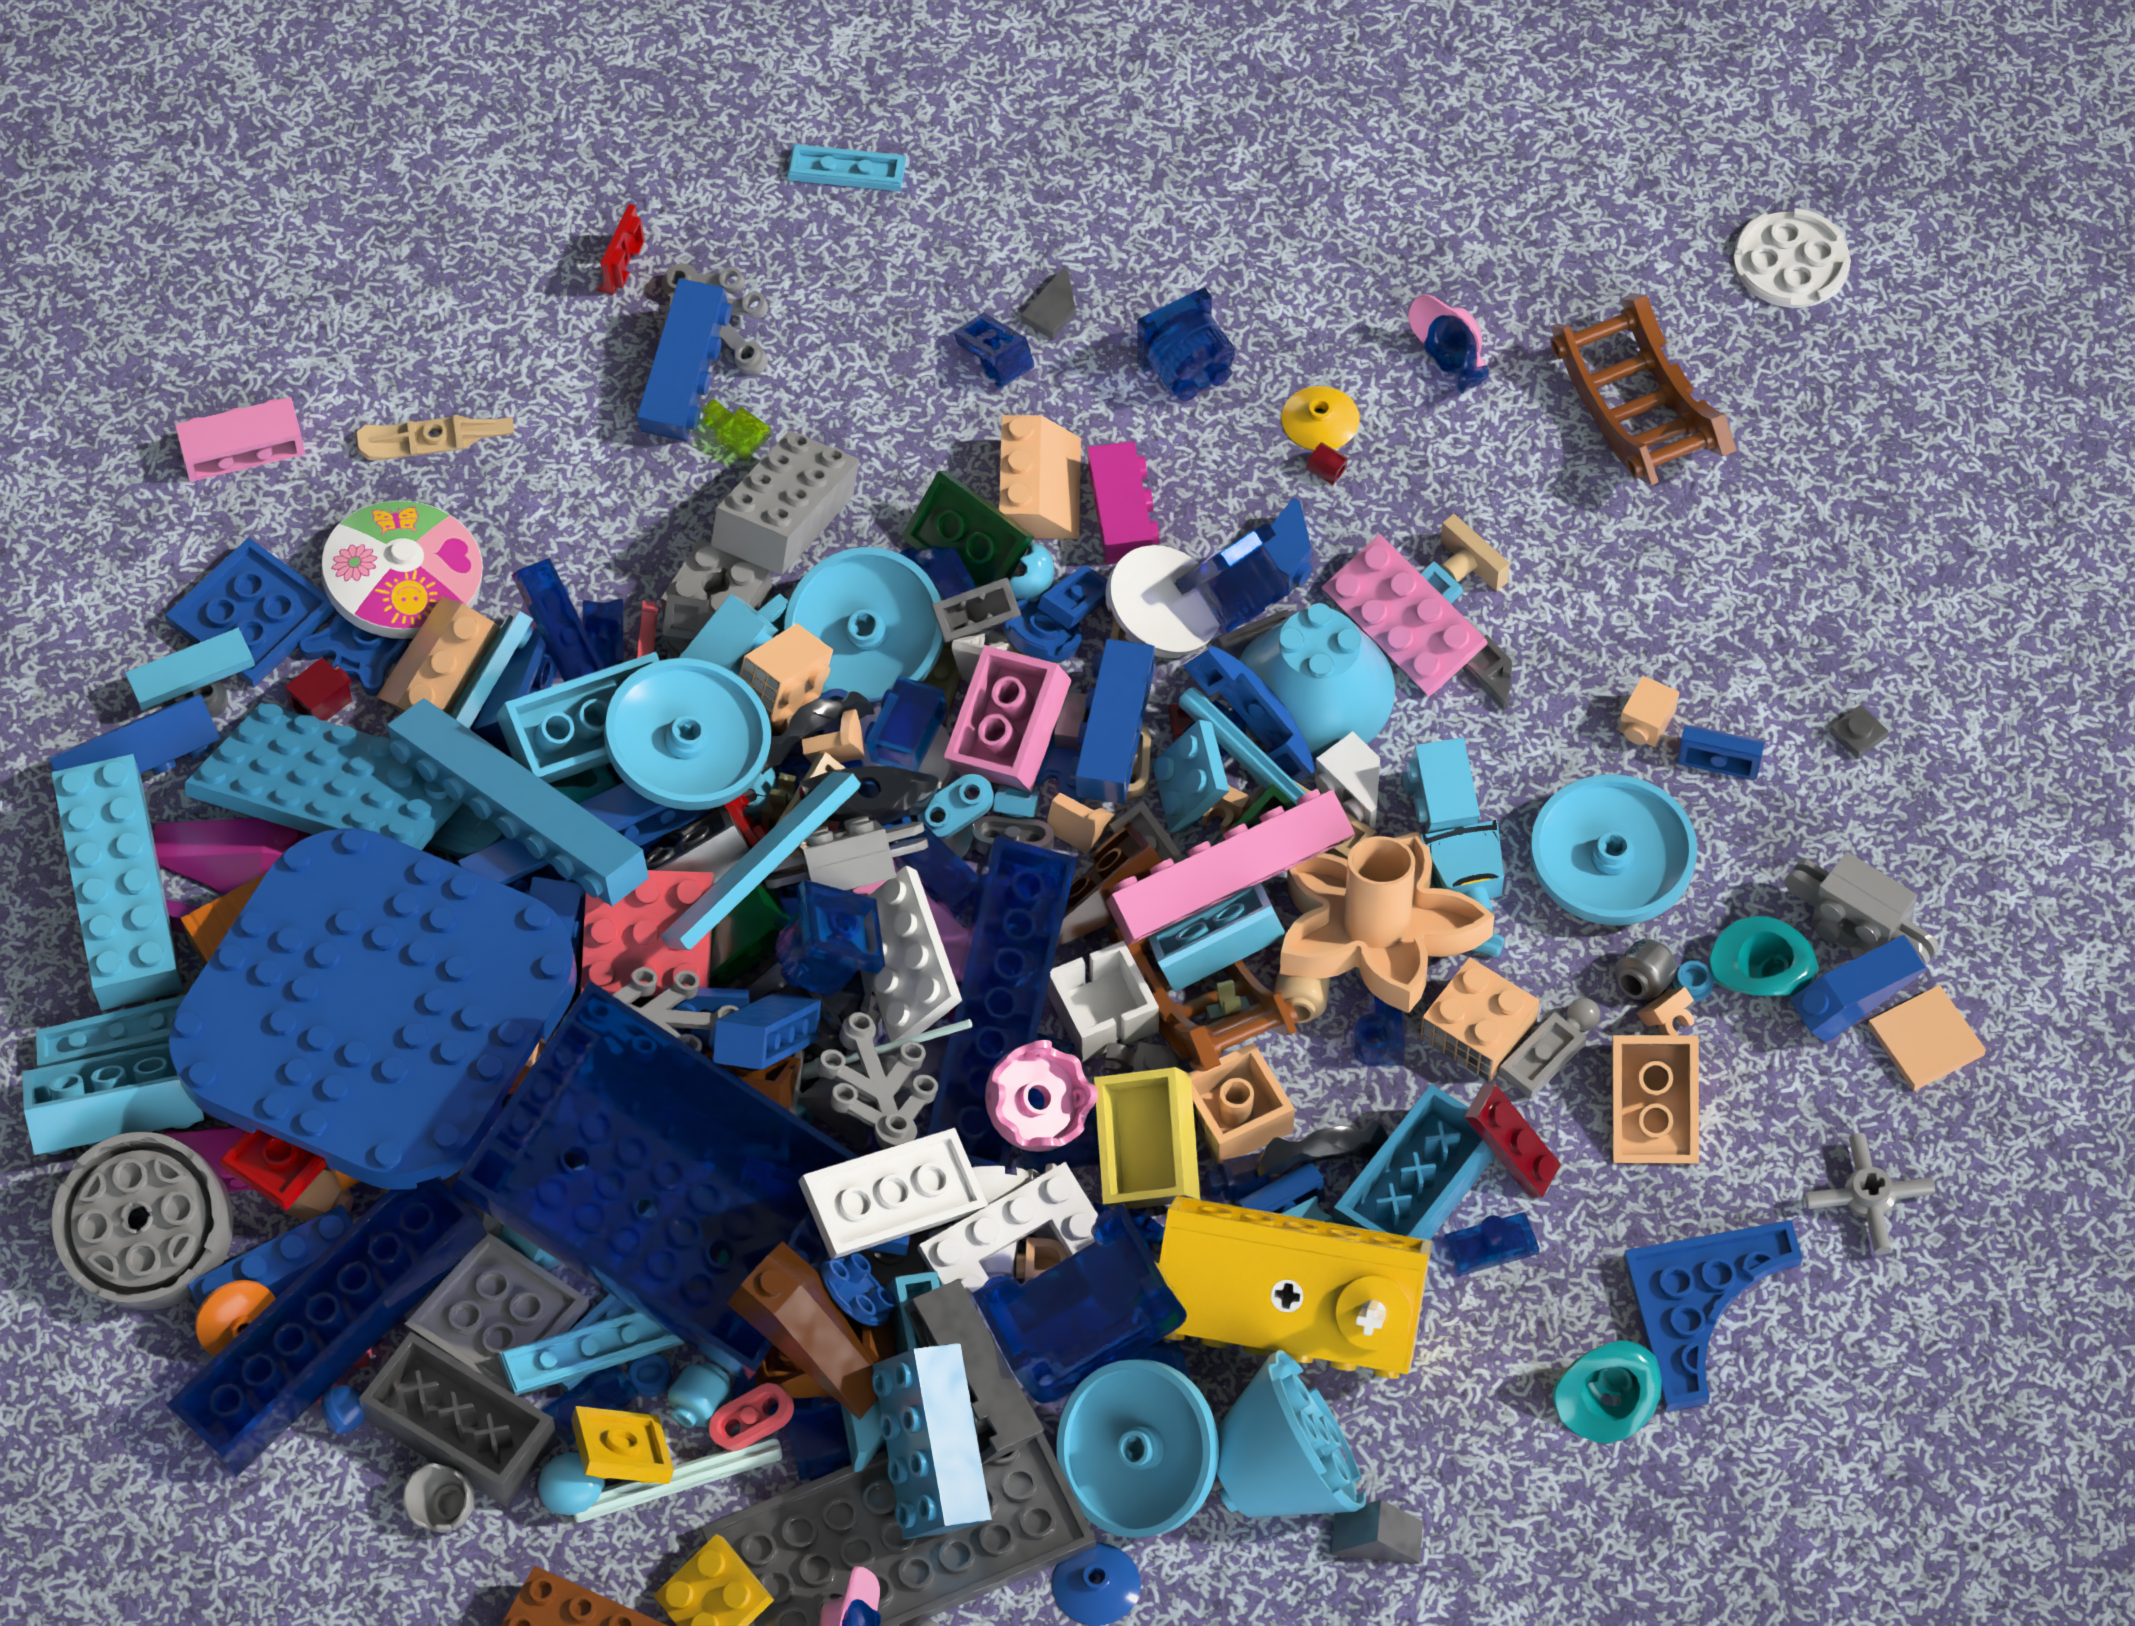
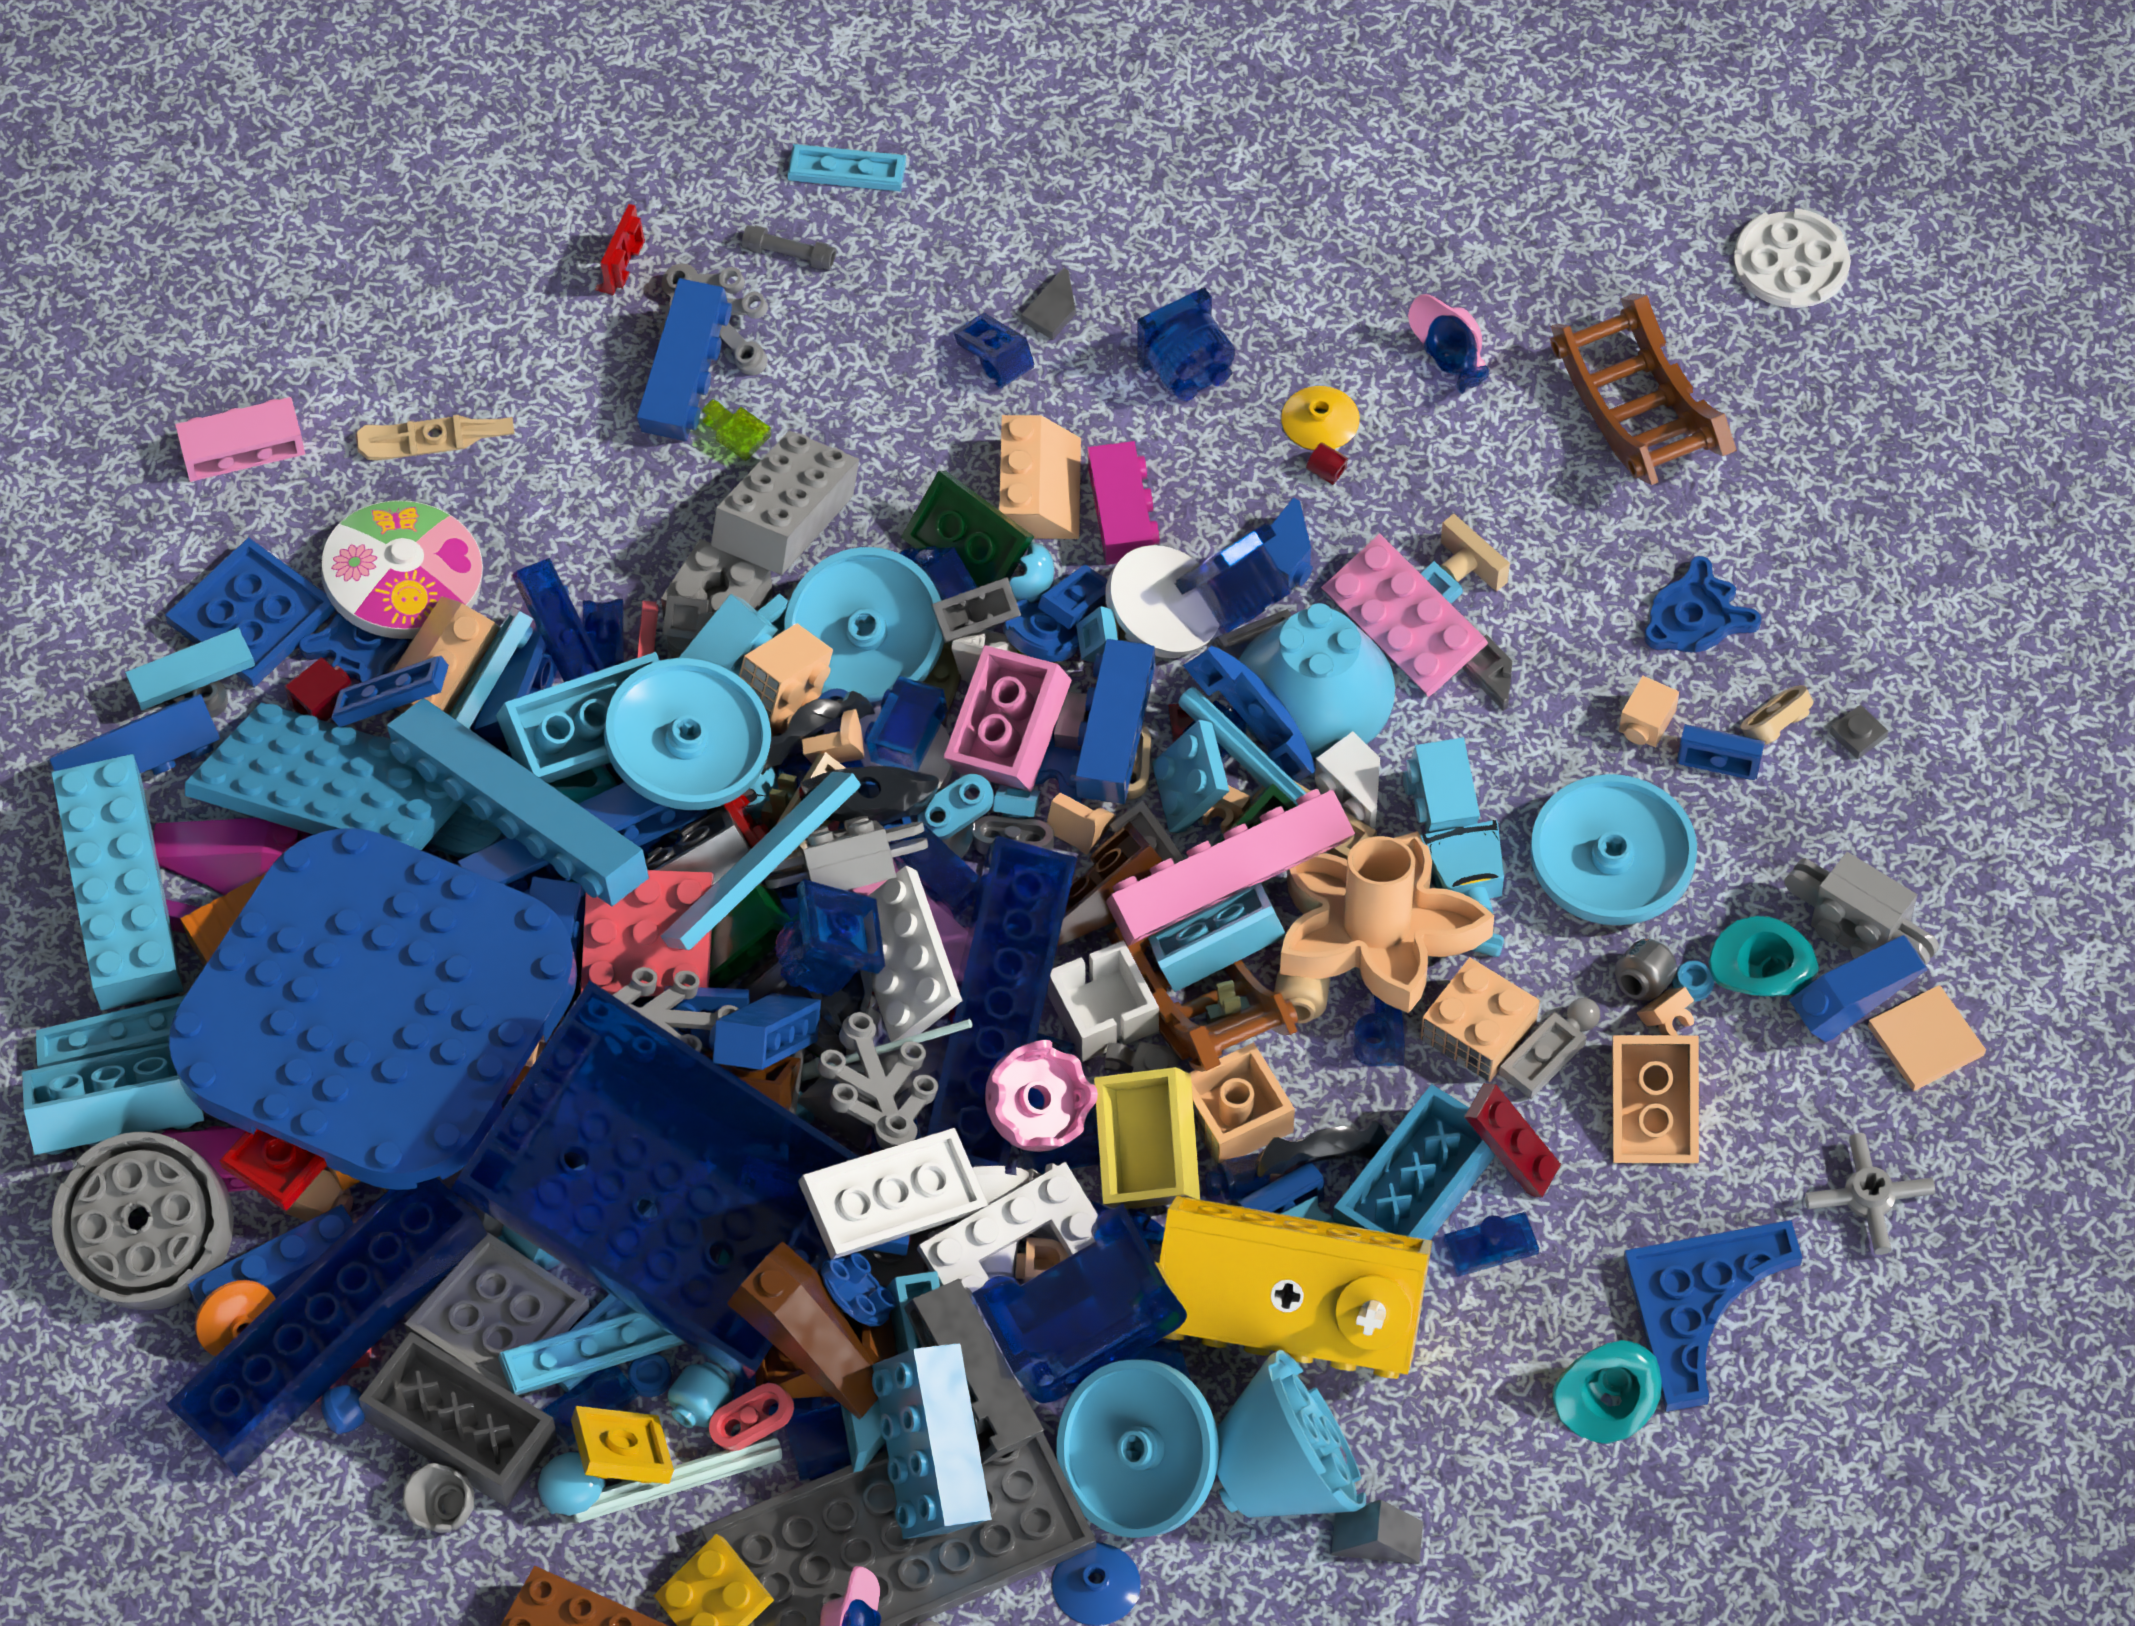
(390, 691): none -> blue tile
(757, 238): none -> flat silver bar
(1094, 631): none -> medium azure plate
(1697, 612): none -> blue tile
(1778, 713): none -> tan plate

